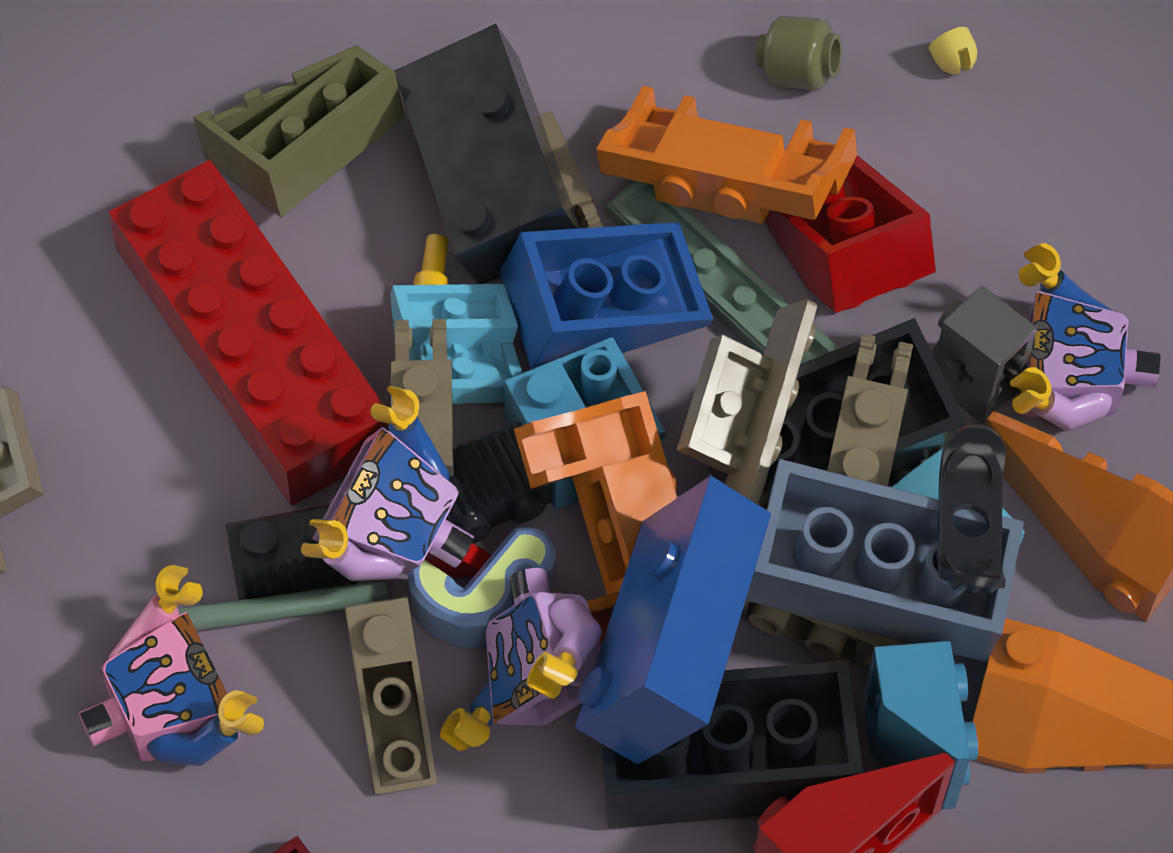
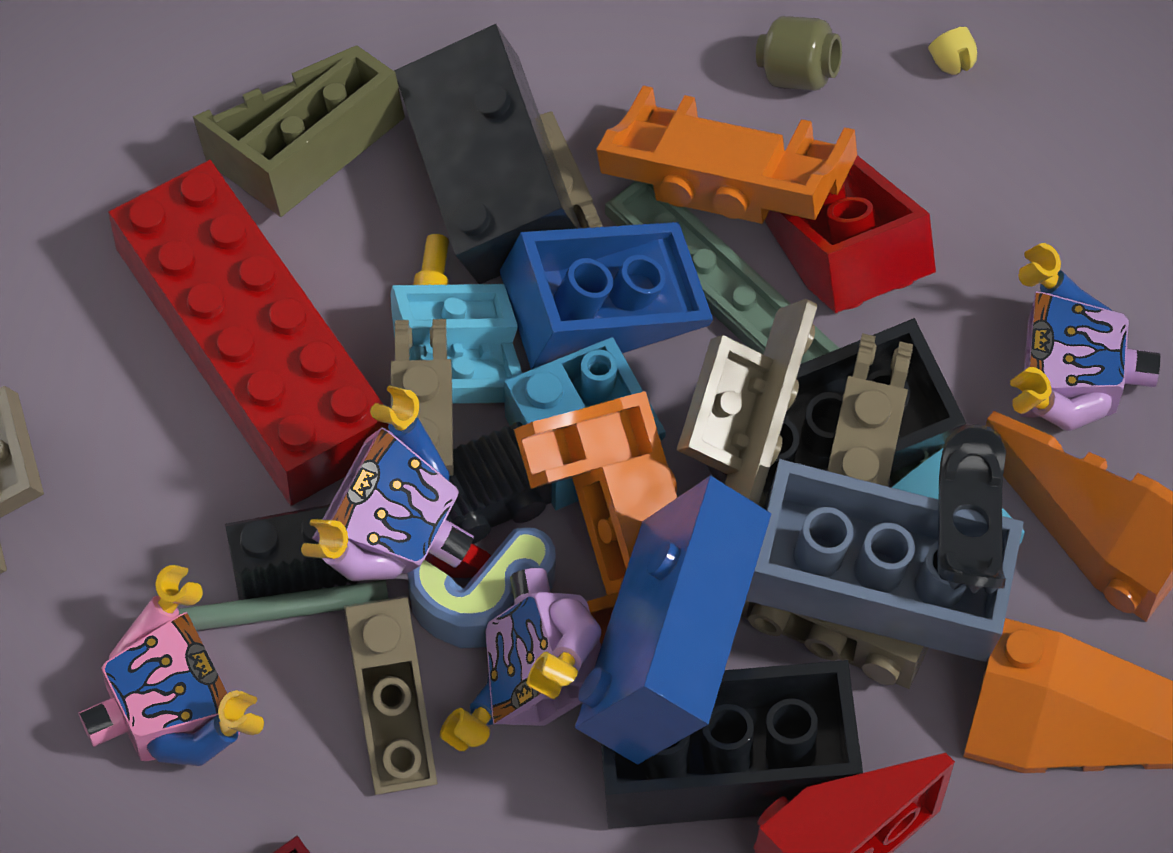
(917, 709): dark azure slope -> none
(981, 350): dark grey brick -> none

